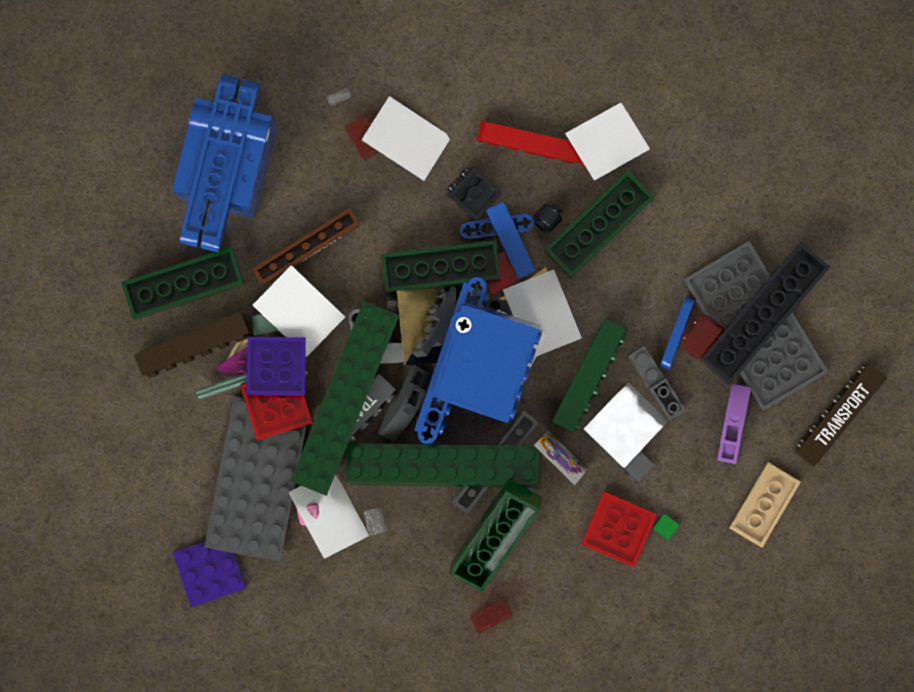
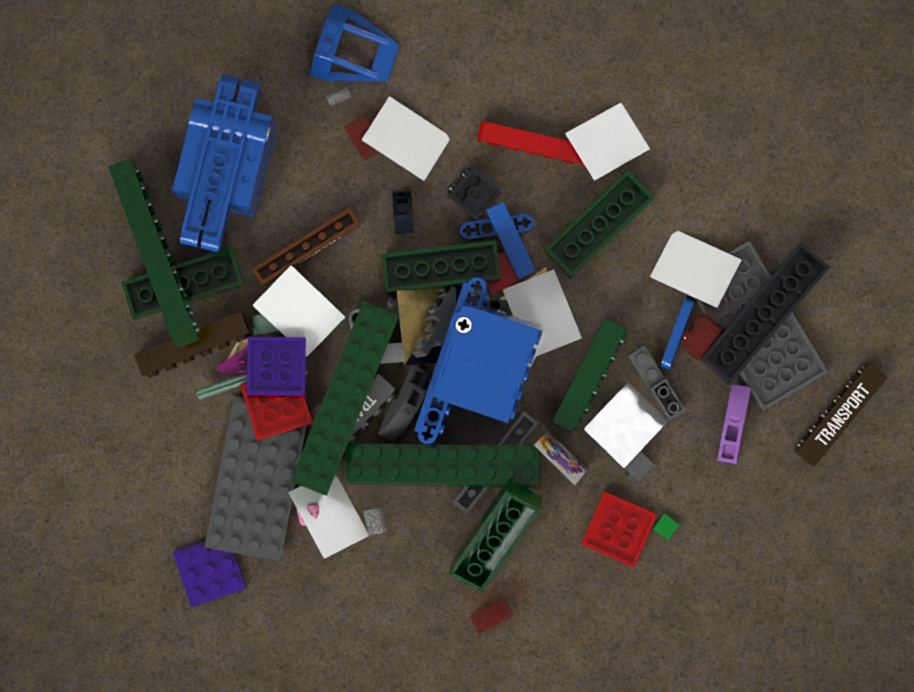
(155, 253): none -> dark green brick
(329, 40): none -> blue windscreen
(403, 212): none -> black slope
(548, 217): black head -> none
(695, 268): none -> white sticker
(764, 504): tan tile -> none

